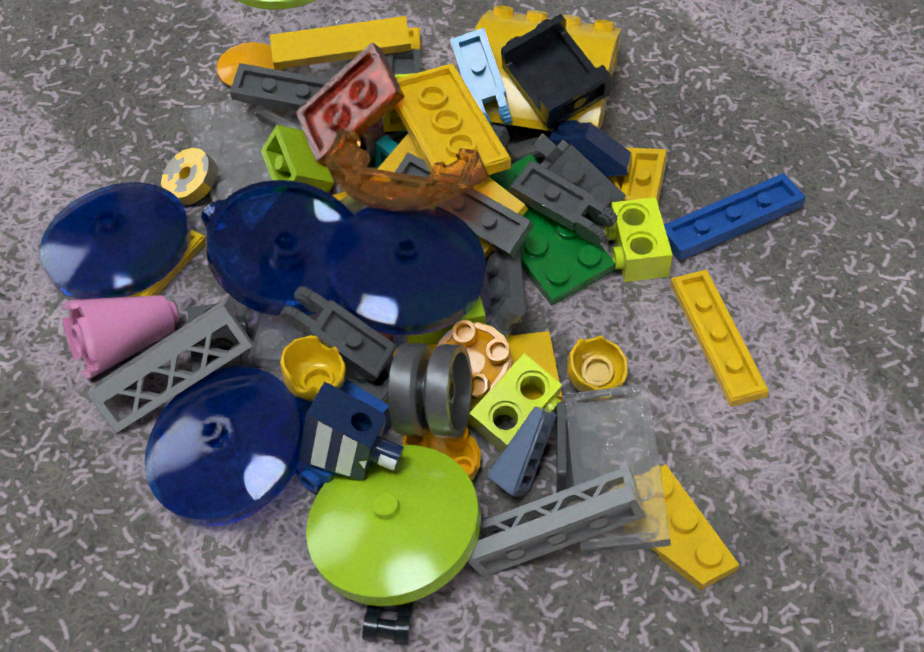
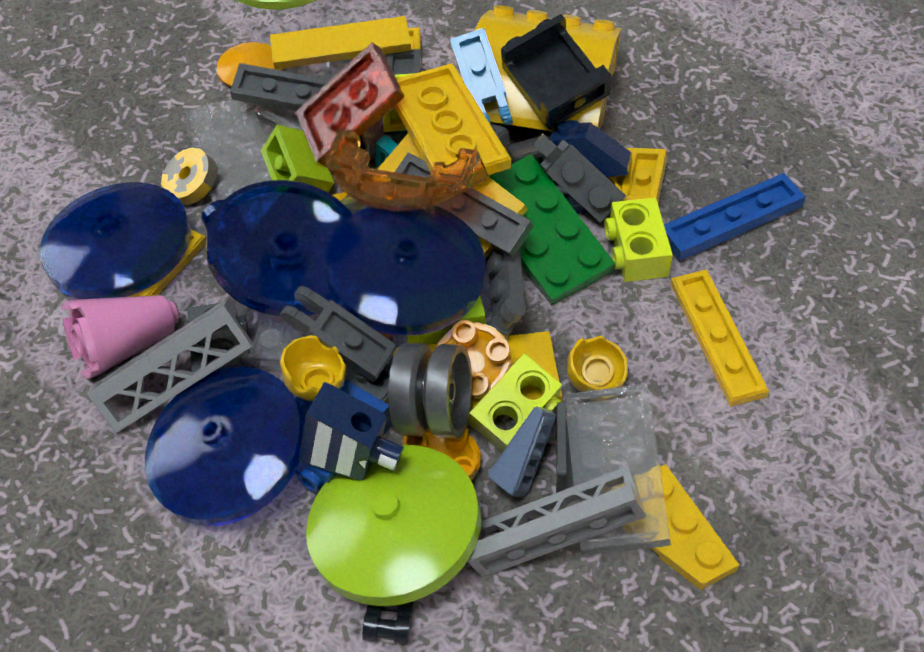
(562, 201): dark grey hinge -> none

